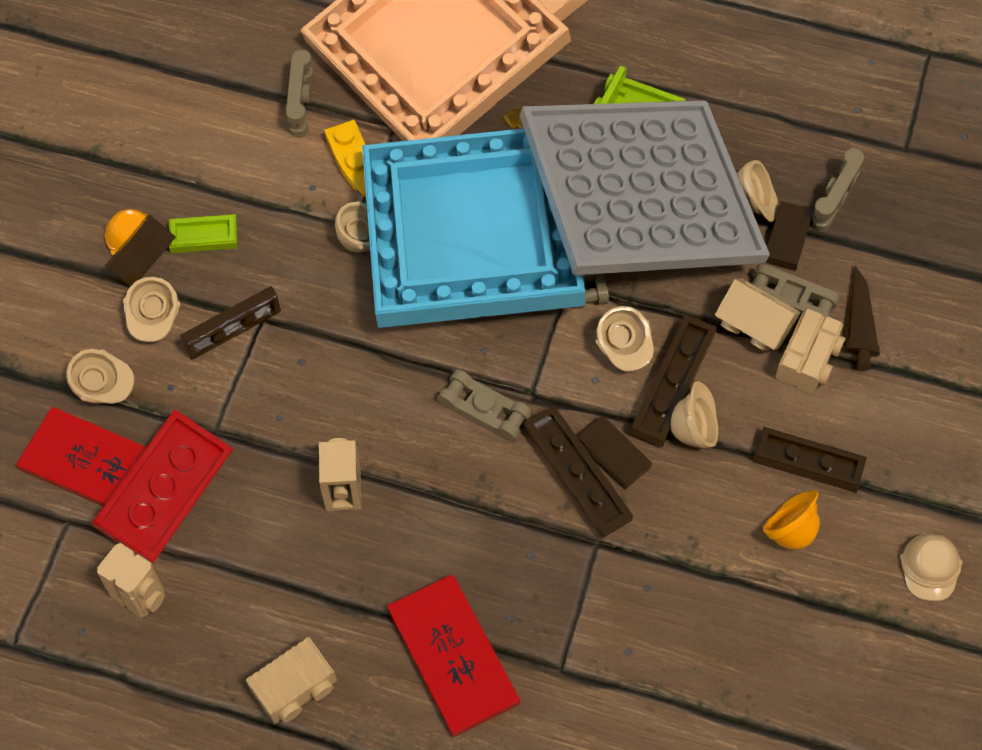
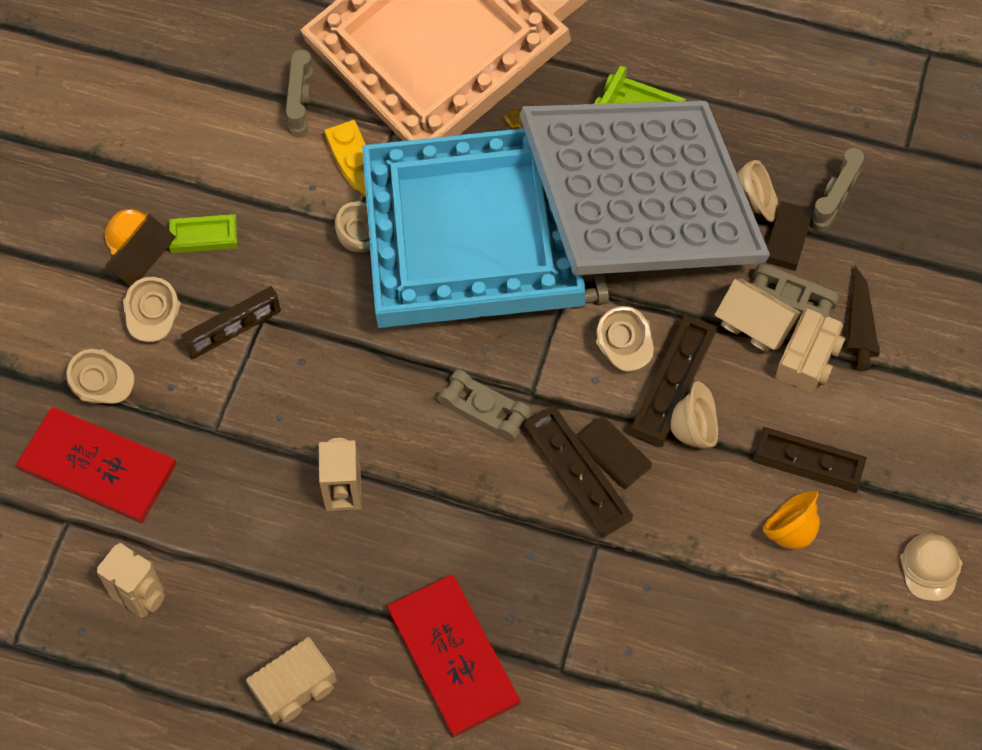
(162, 486): red tile -> none

